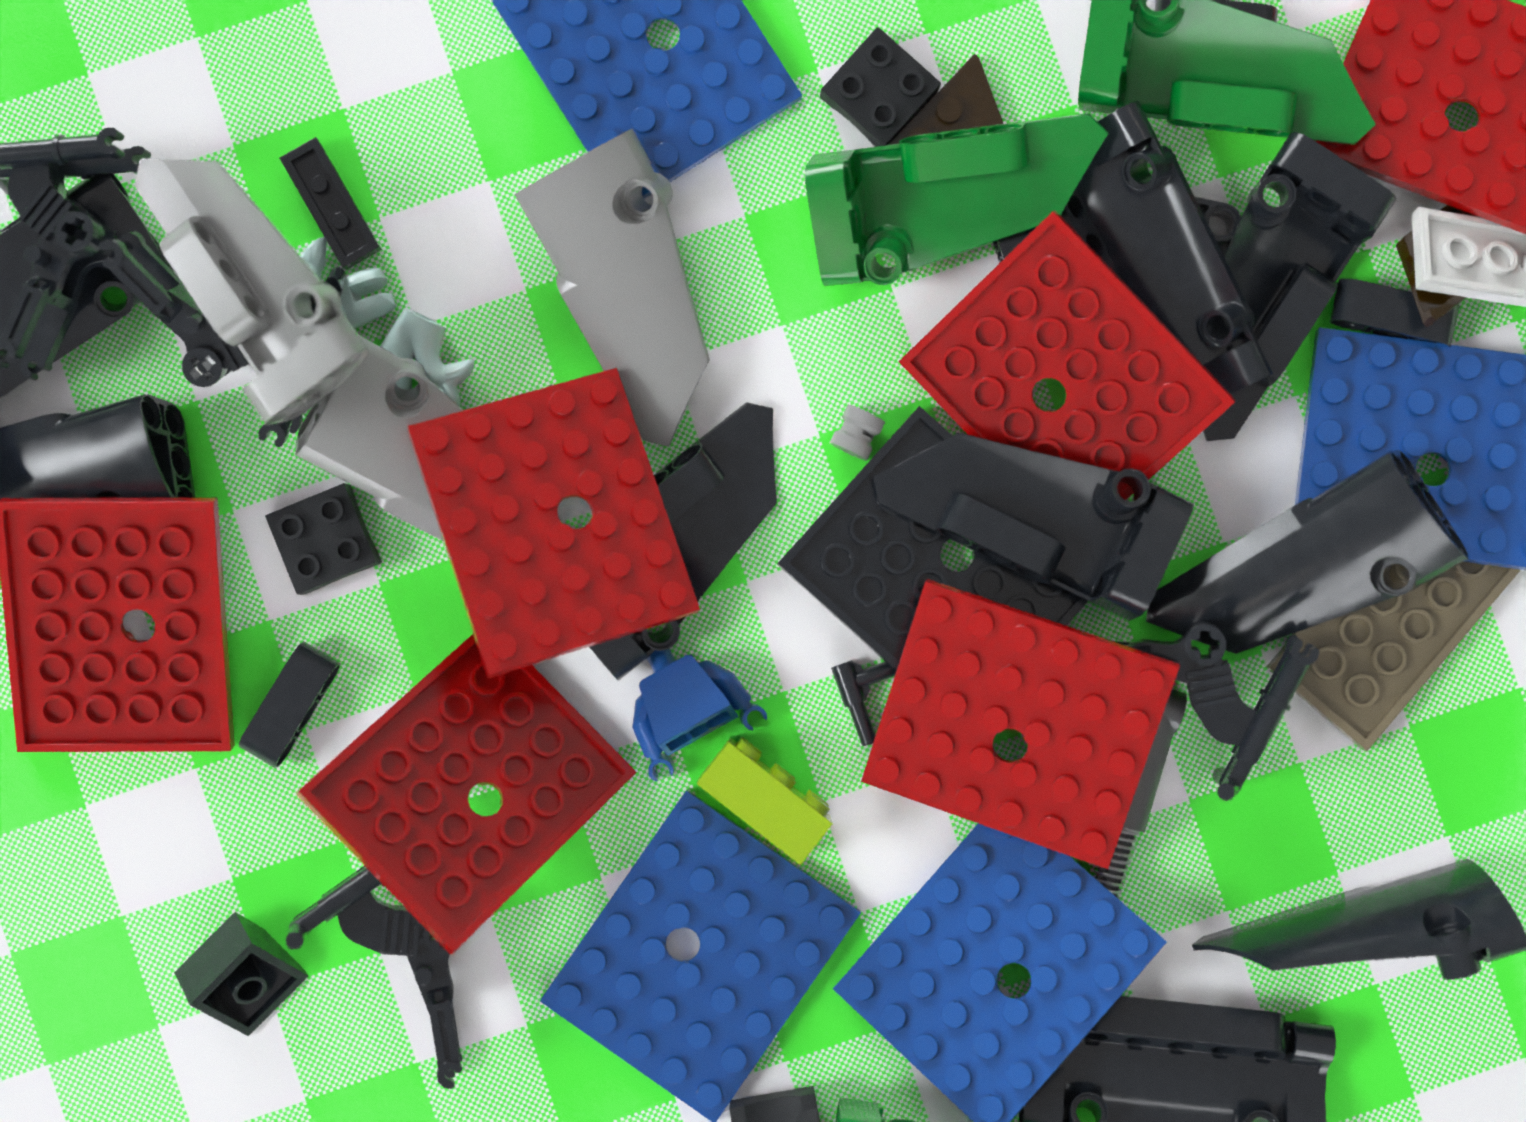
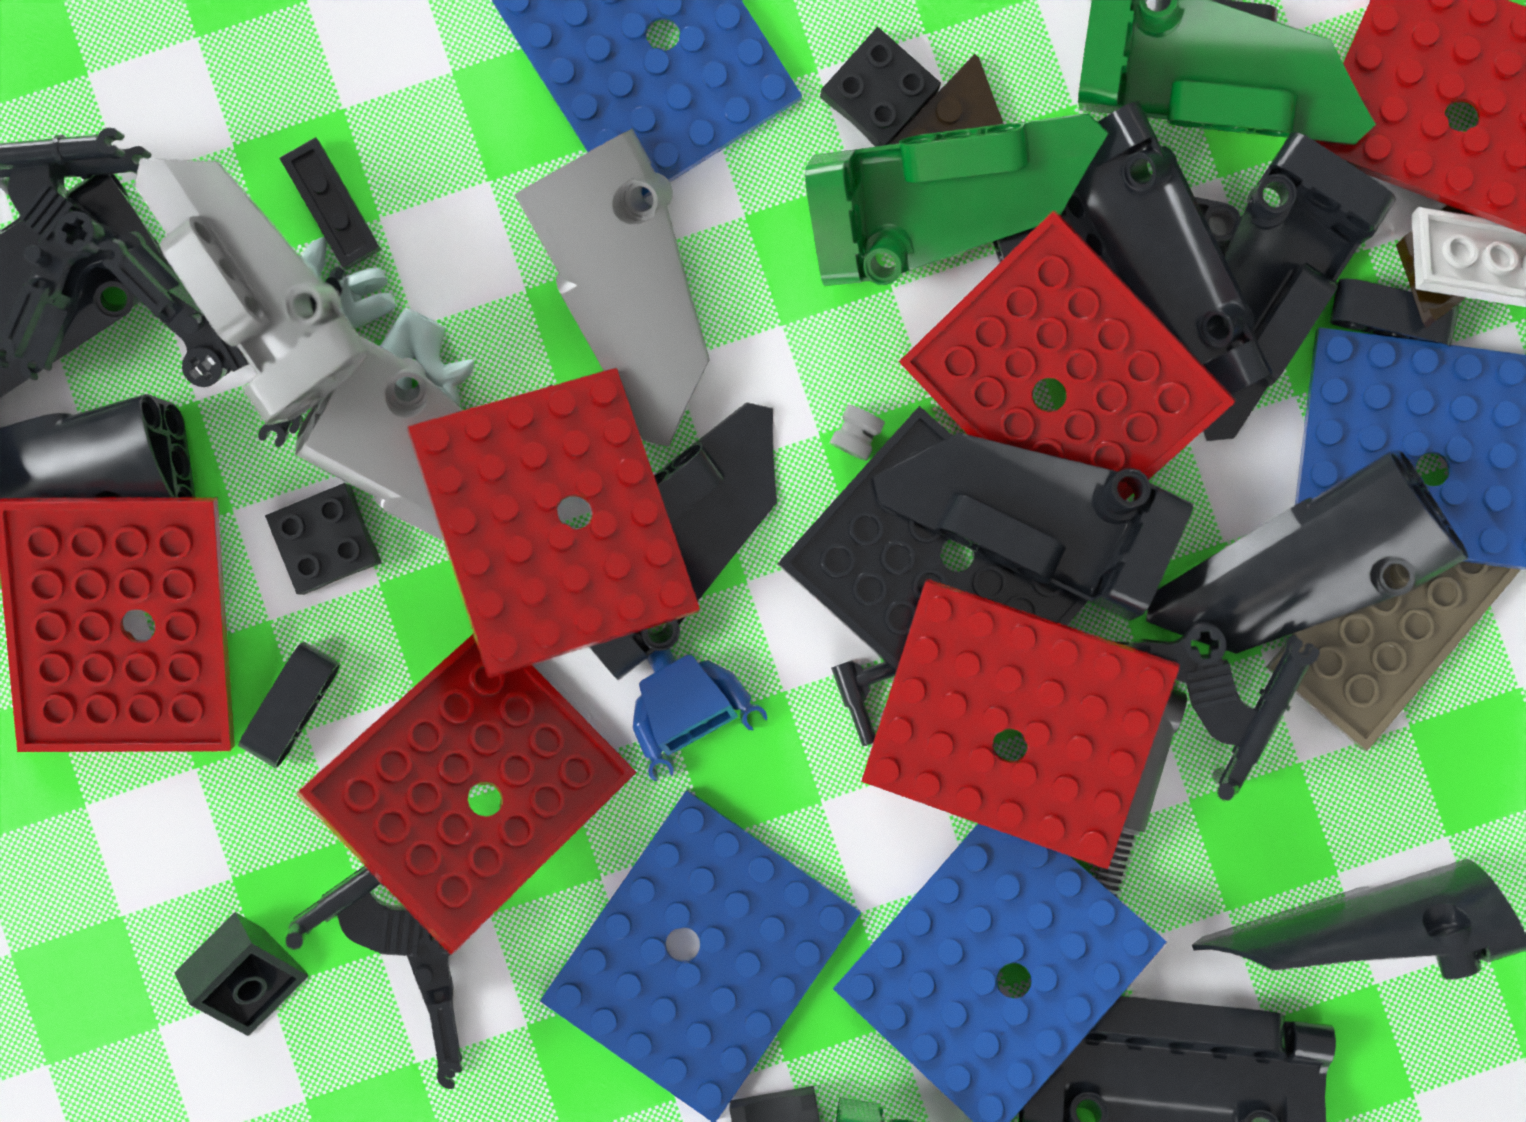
(766, 799): lime brick -> none

